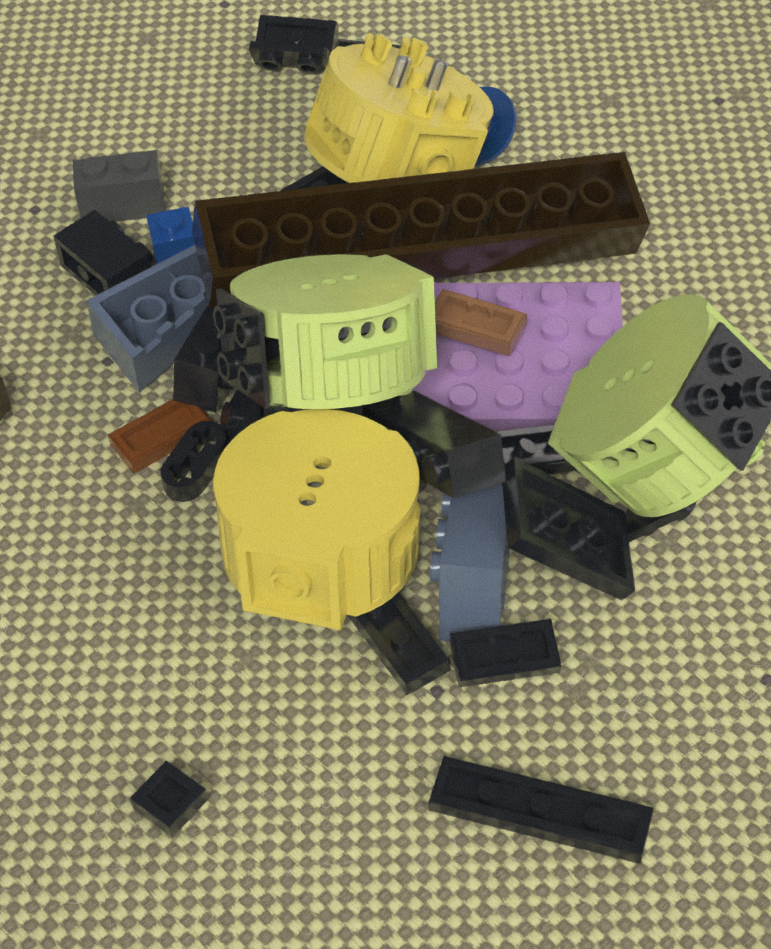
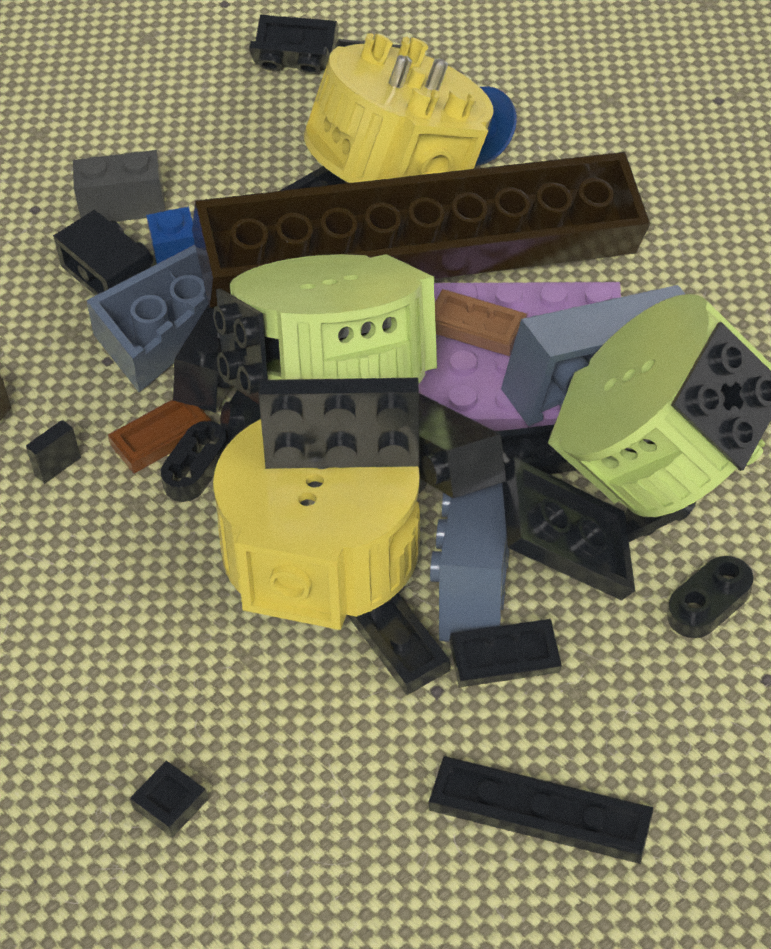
(53, 451): none -> black tile
(340, 422): none -> black plate
(563, 342): none -> sand blue wedge
(715, 595): none -> black plate

